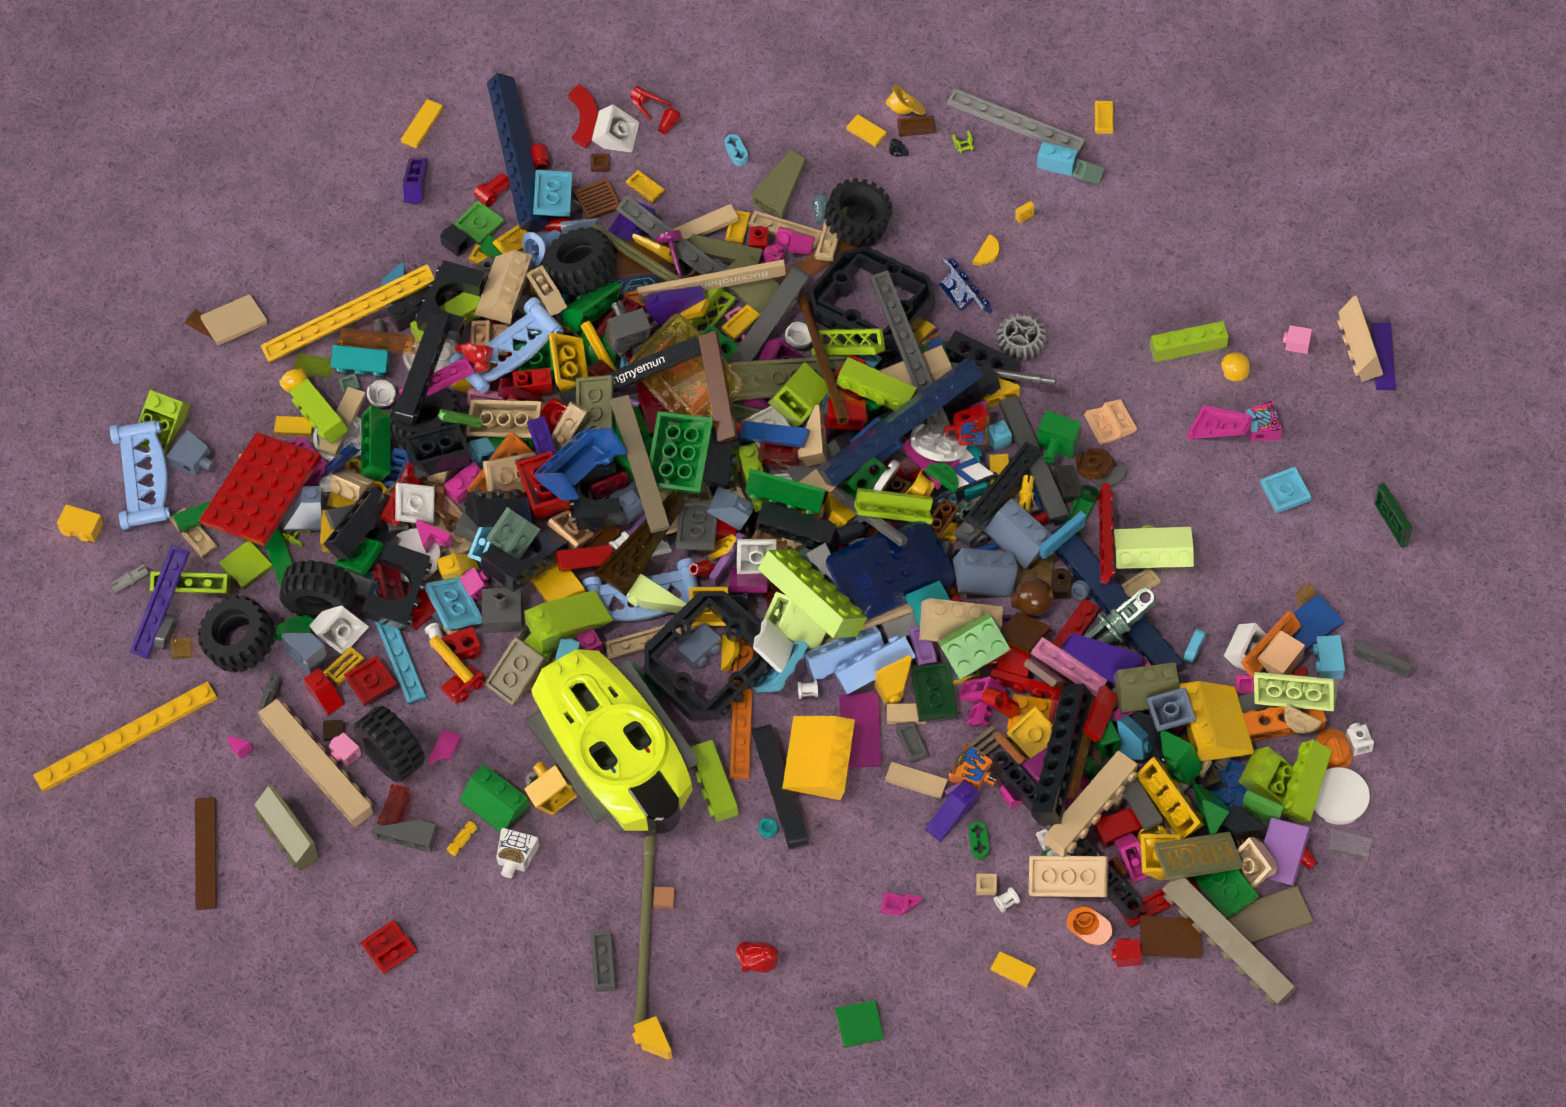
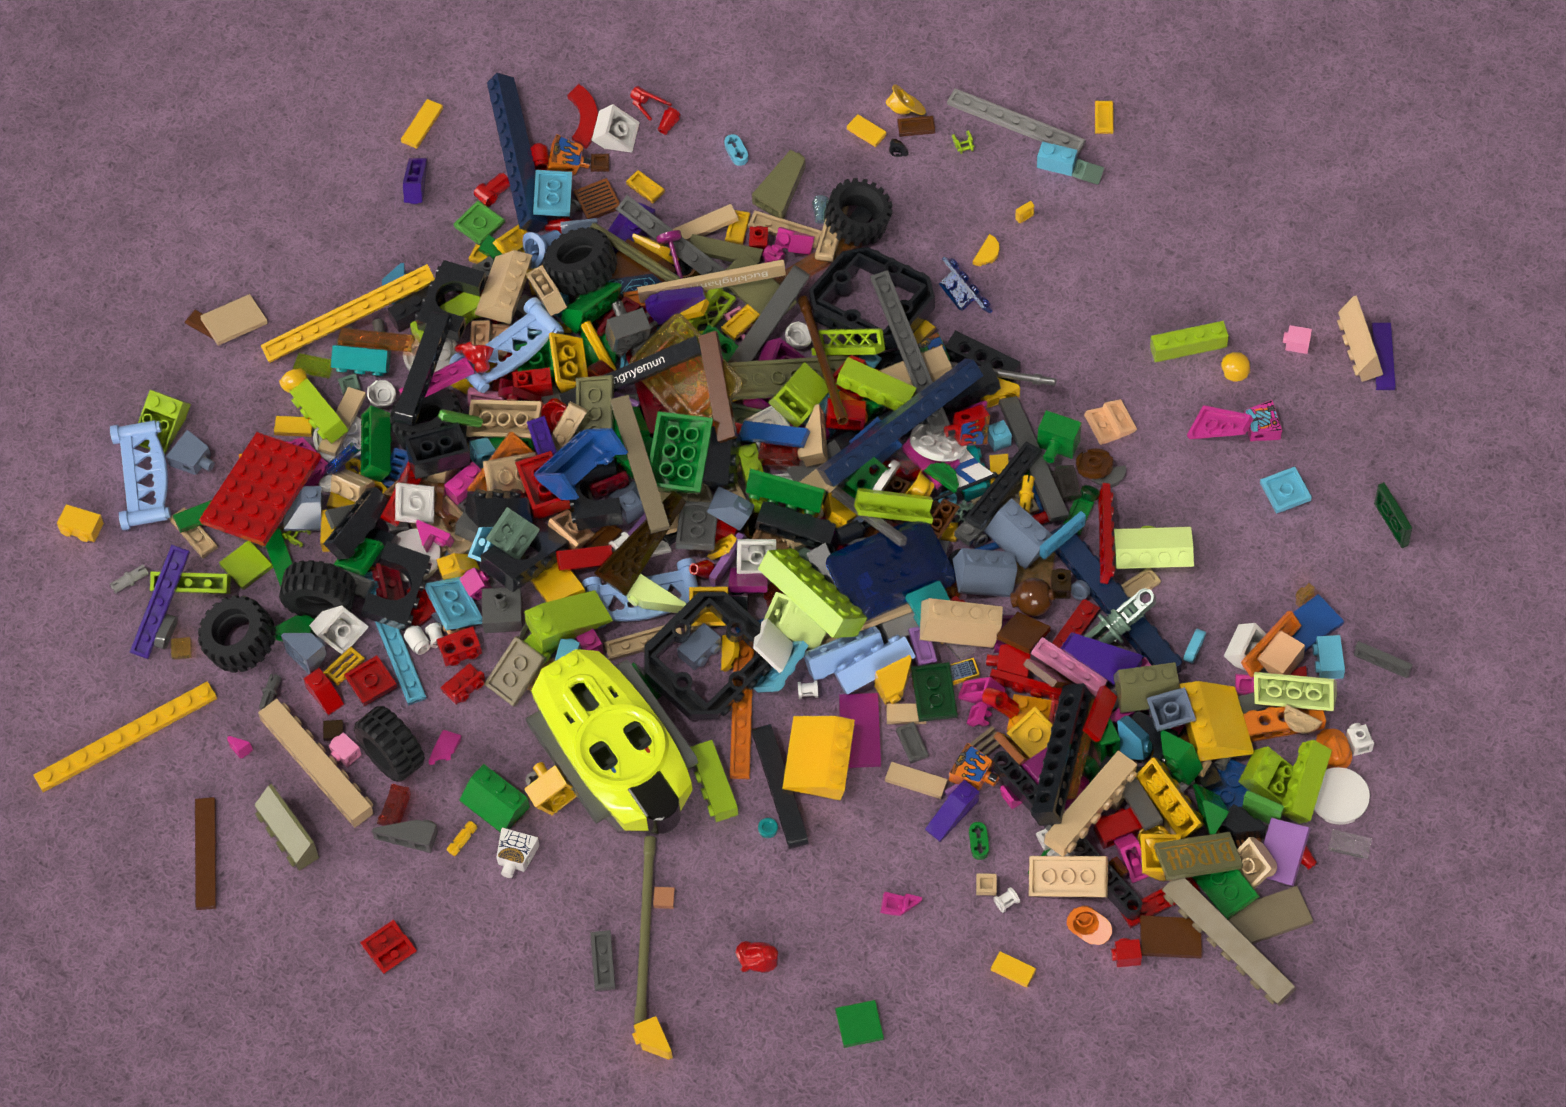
(417, 639): none -> white brick
(451, 659): yellow axle -> none
(454, 239): black brick -> none
(566, 156): none -> torso
(974, 645): brick -> none
(1018, 342): light grey gear -> none

